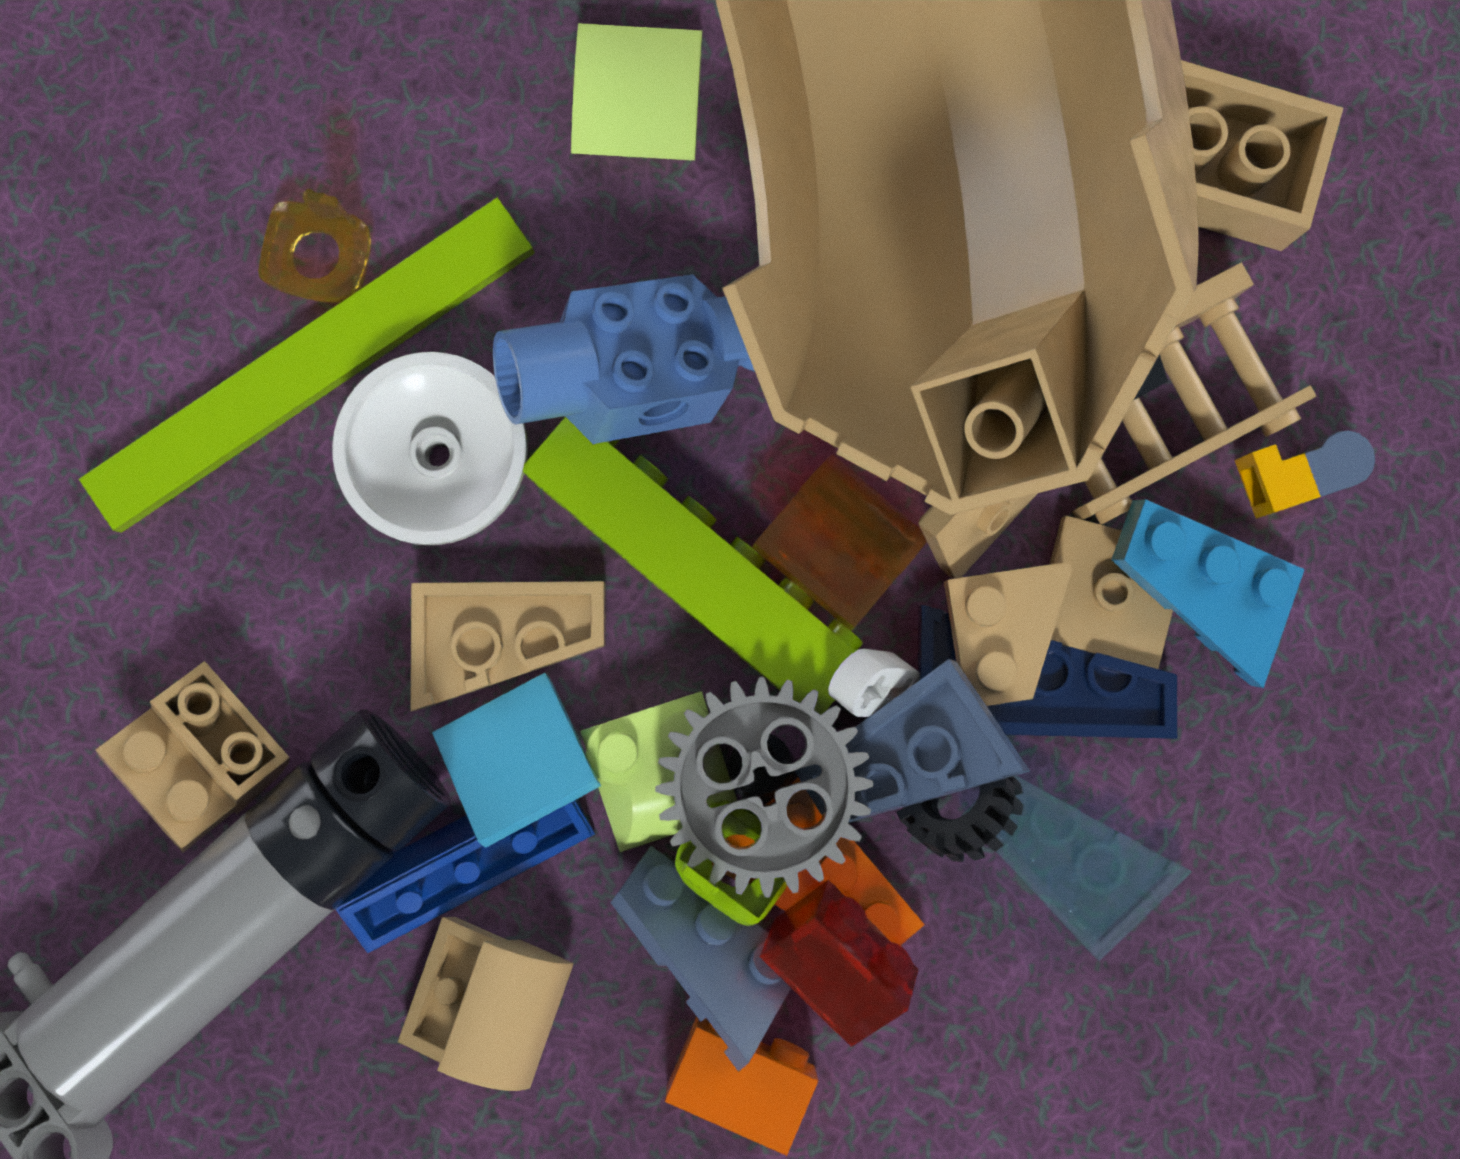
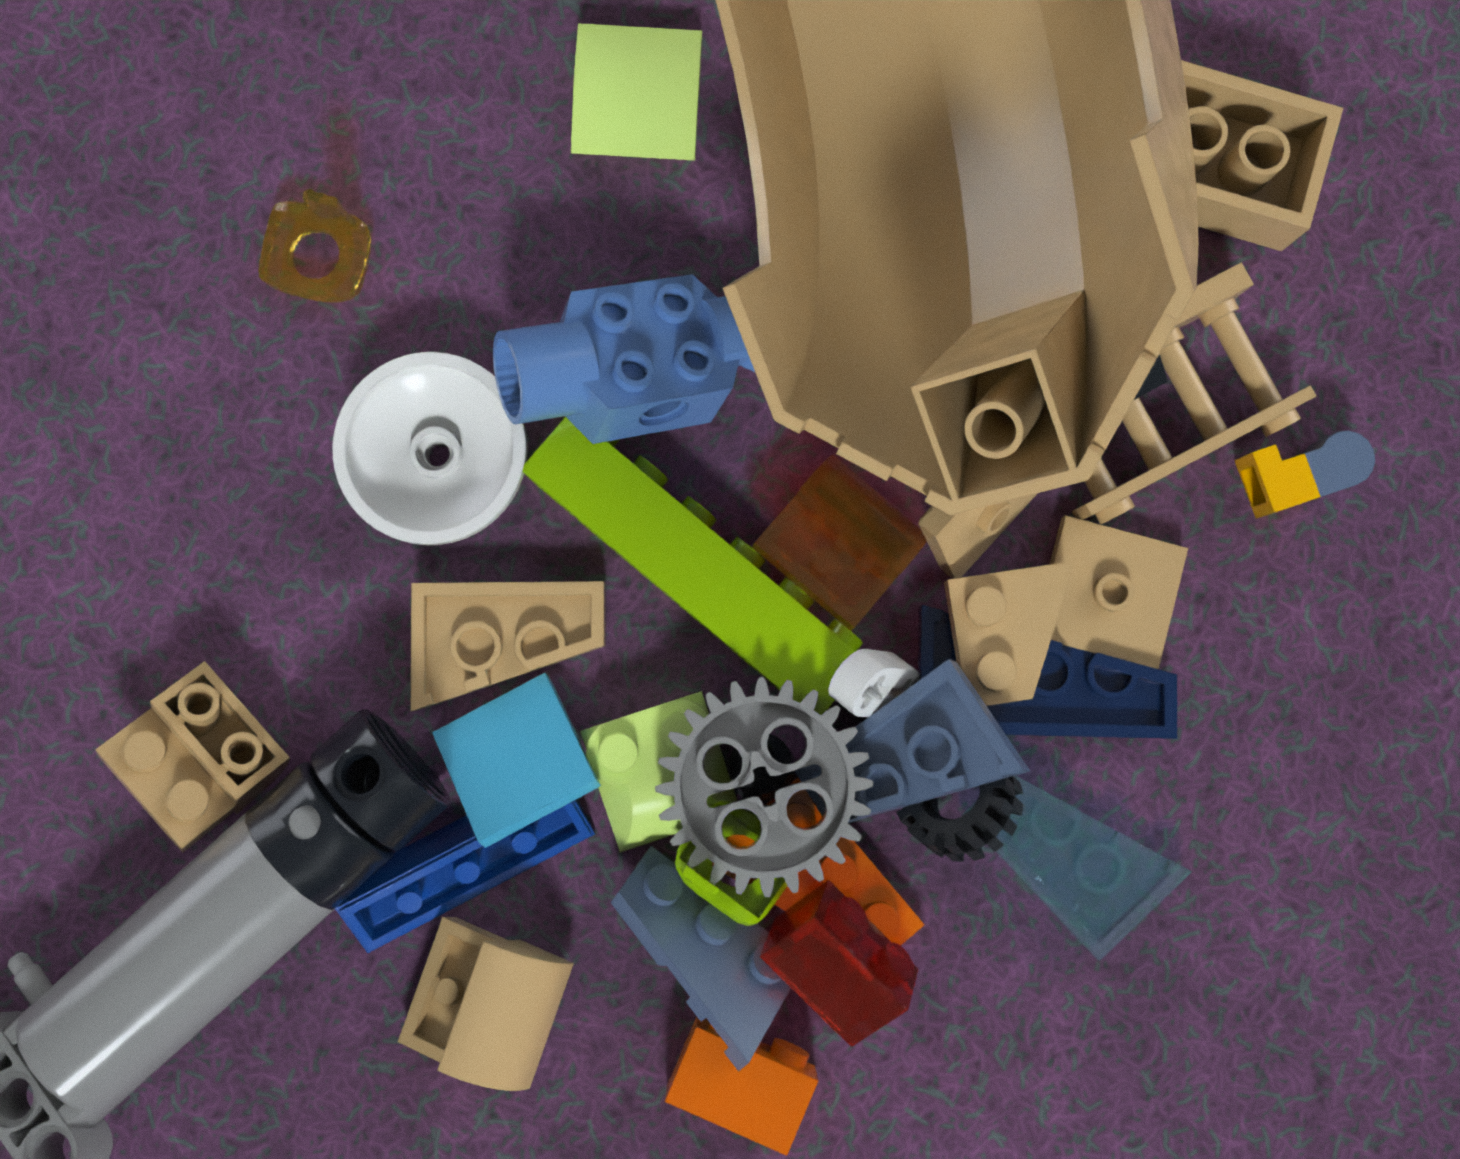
(306, 366): lime tile -> none
(1212, 581): dark azure wing -> none

